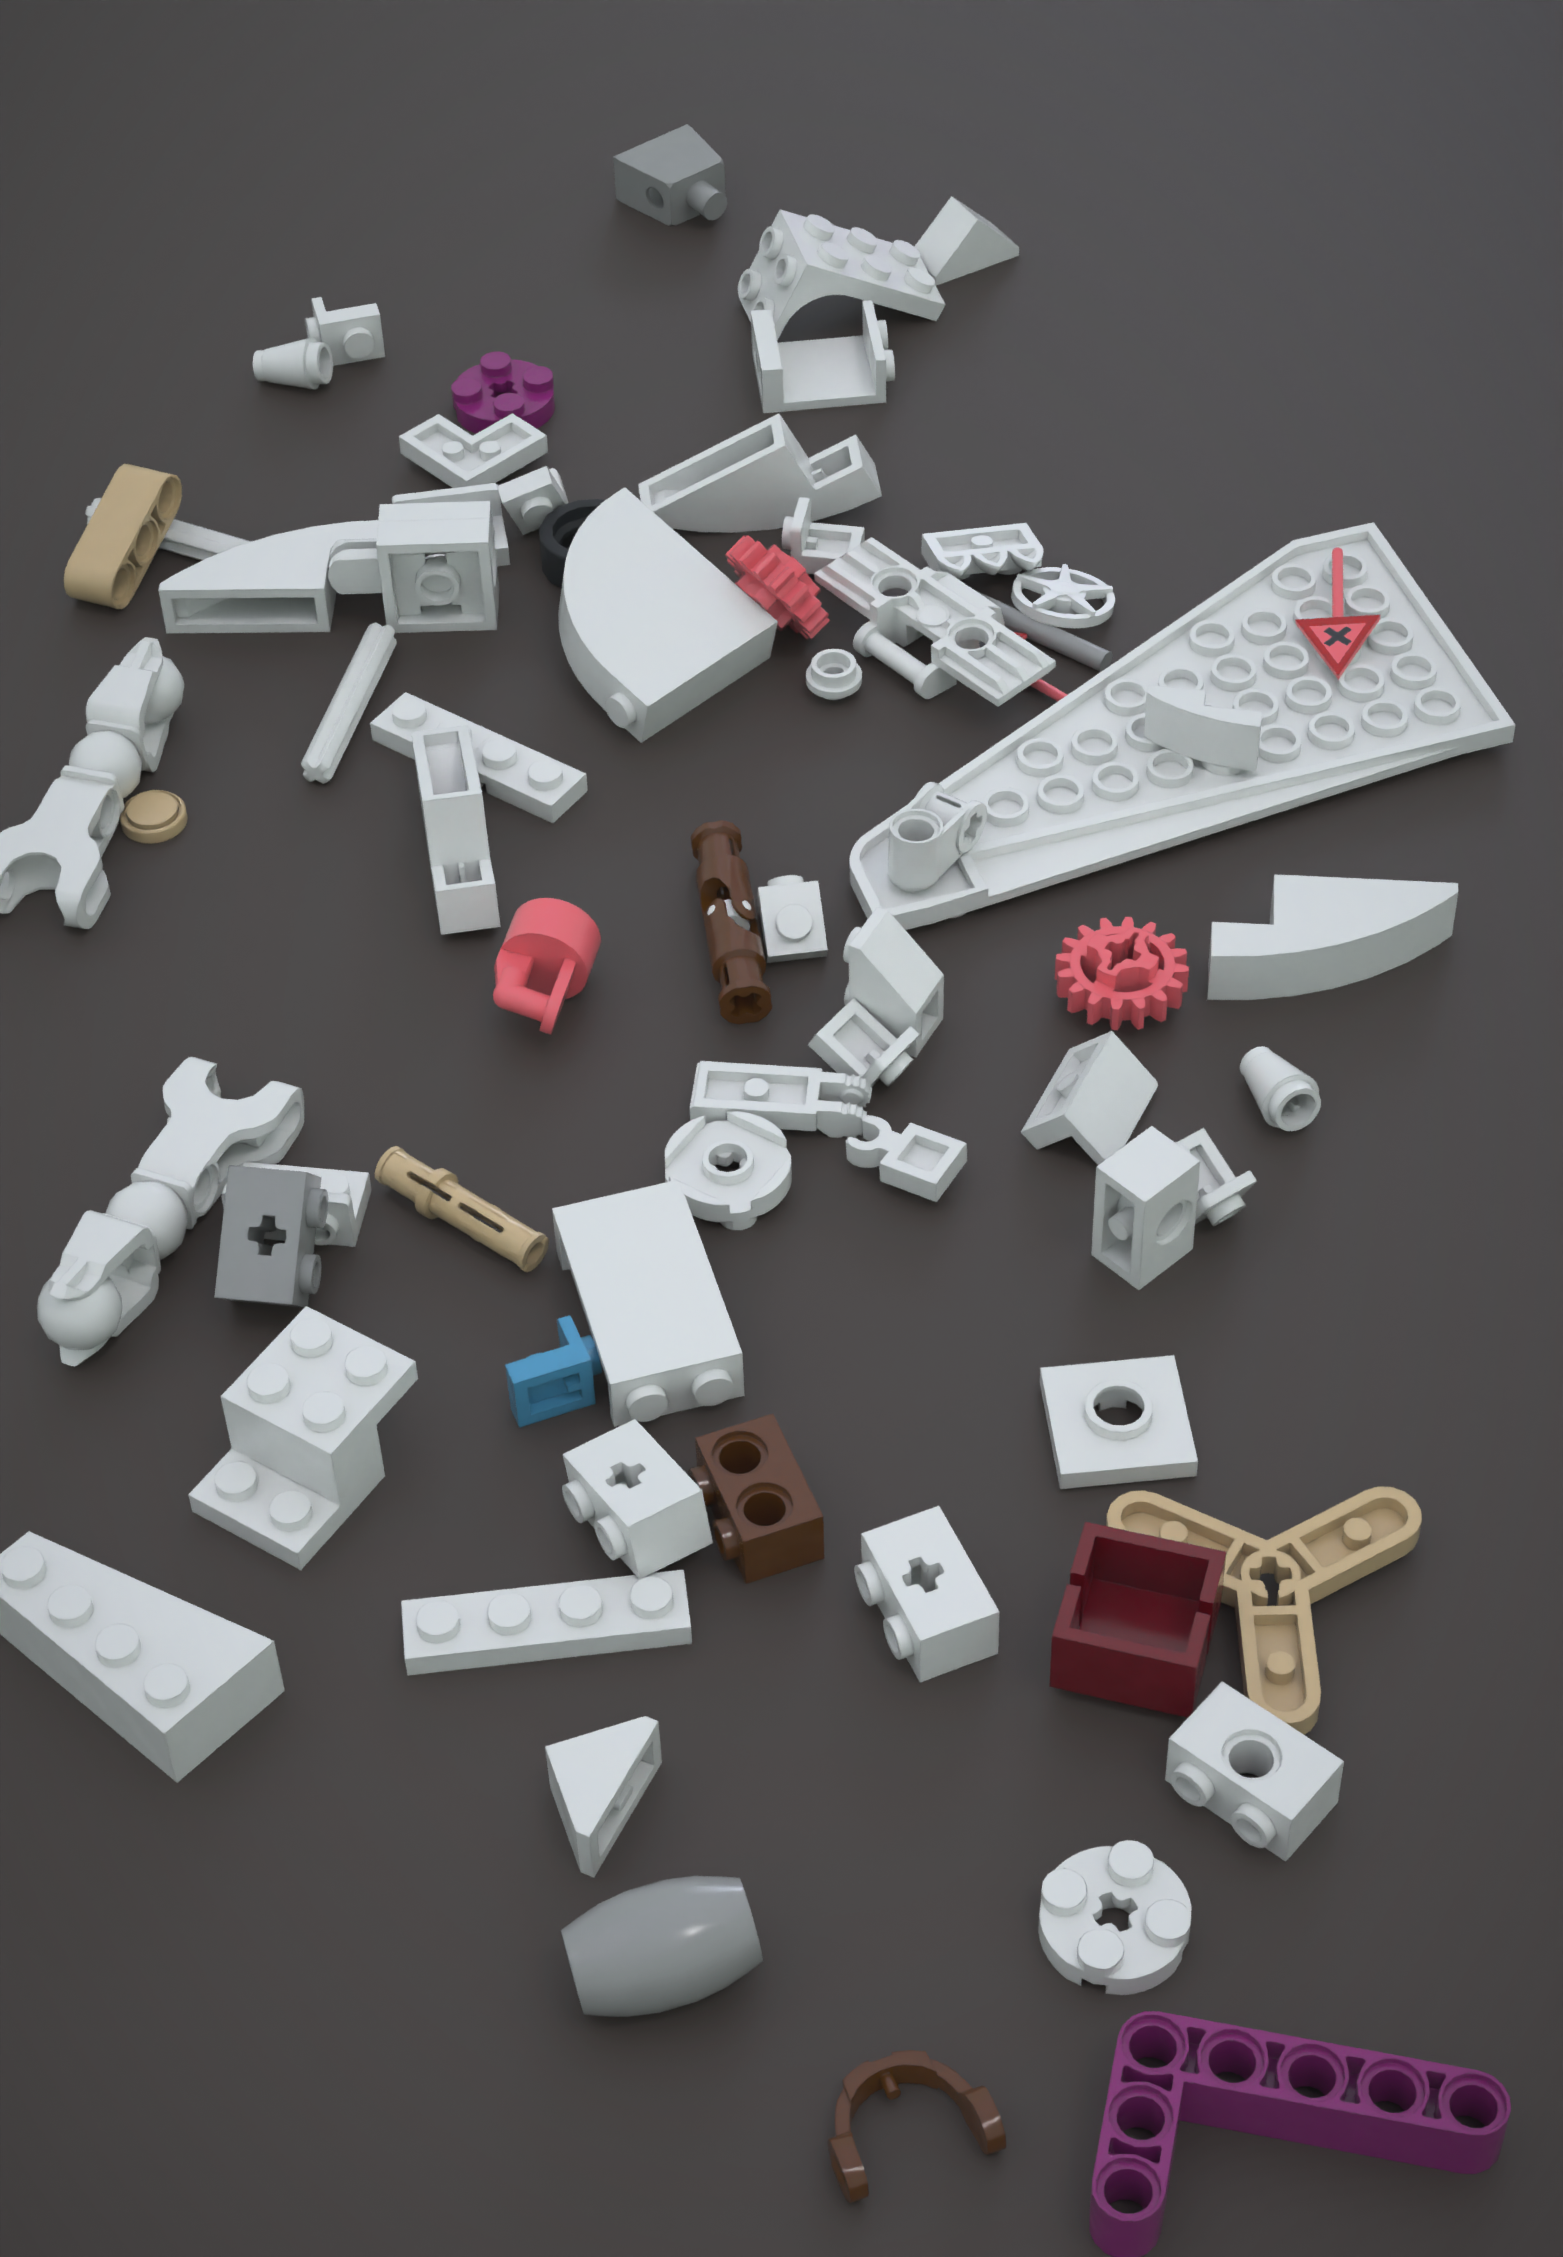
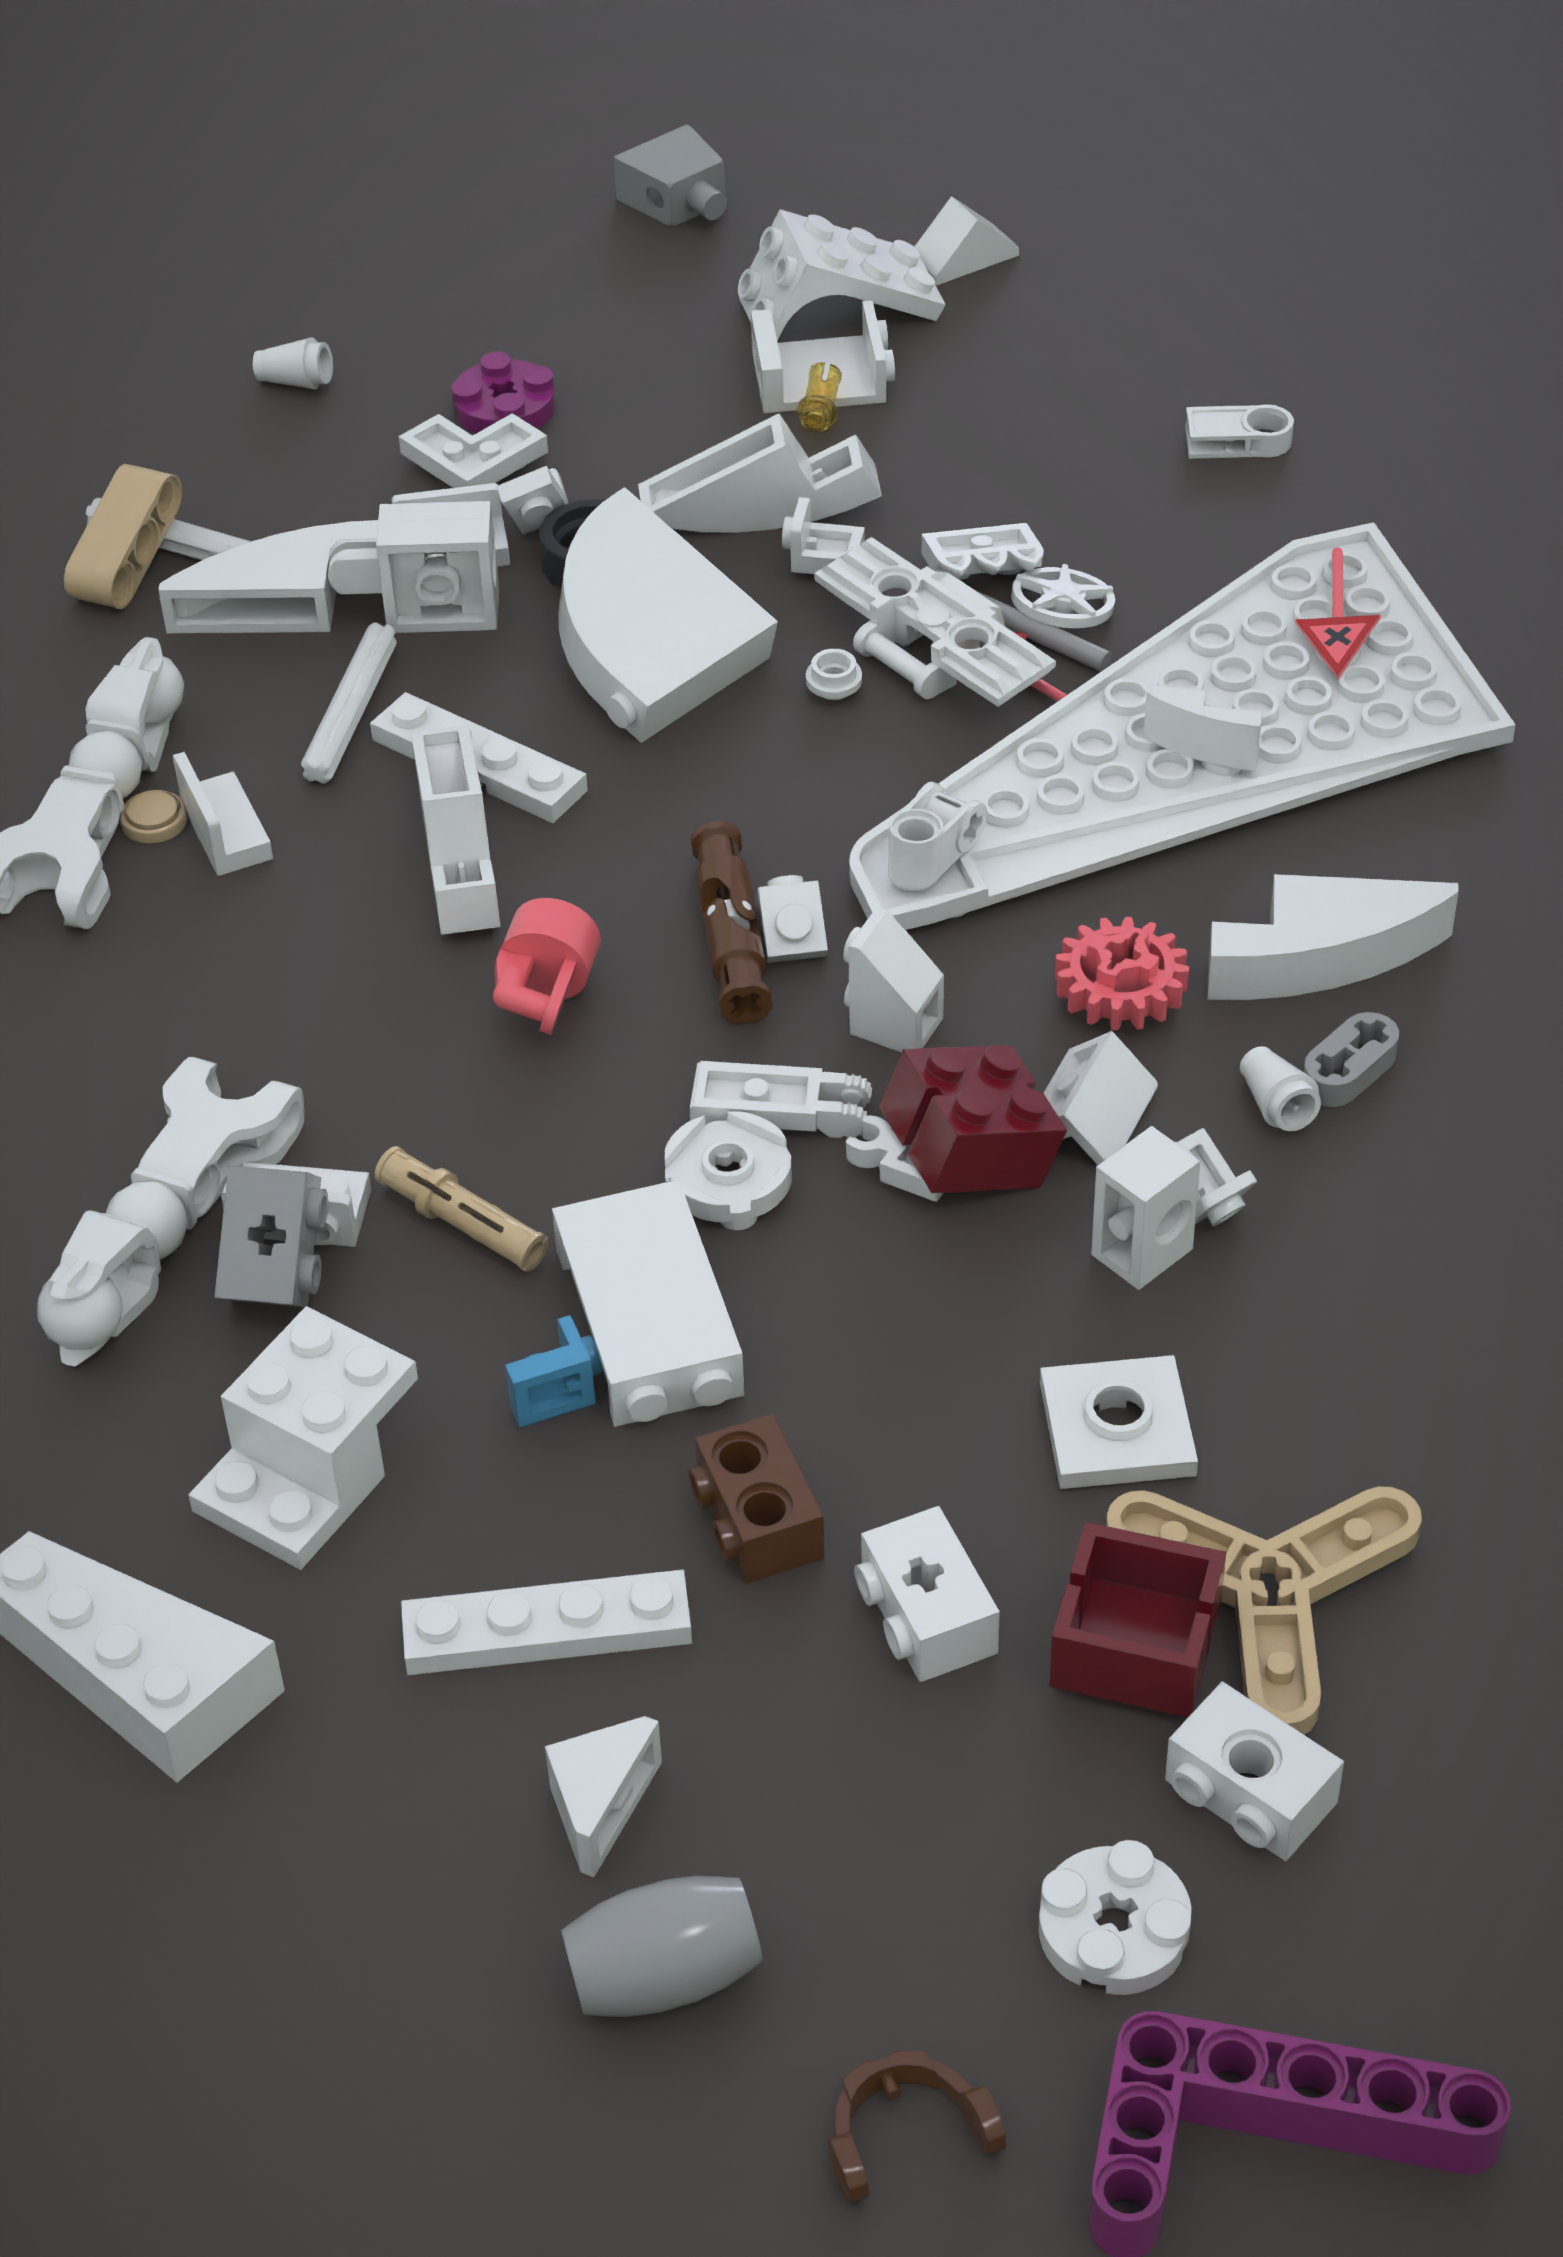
(222, 819): none -> white panel
(350, 332): white bracket -> none
(636, 1499): white brick -> none
(778, 586): coral gear -> none
(818, 406): none -> clear yellow pin
(862, 1046): white bracket -> none
(972, 1118): none -> dark red piece
(1234, 433): none -> white piece
(1359, 1066): none -> light grey beam

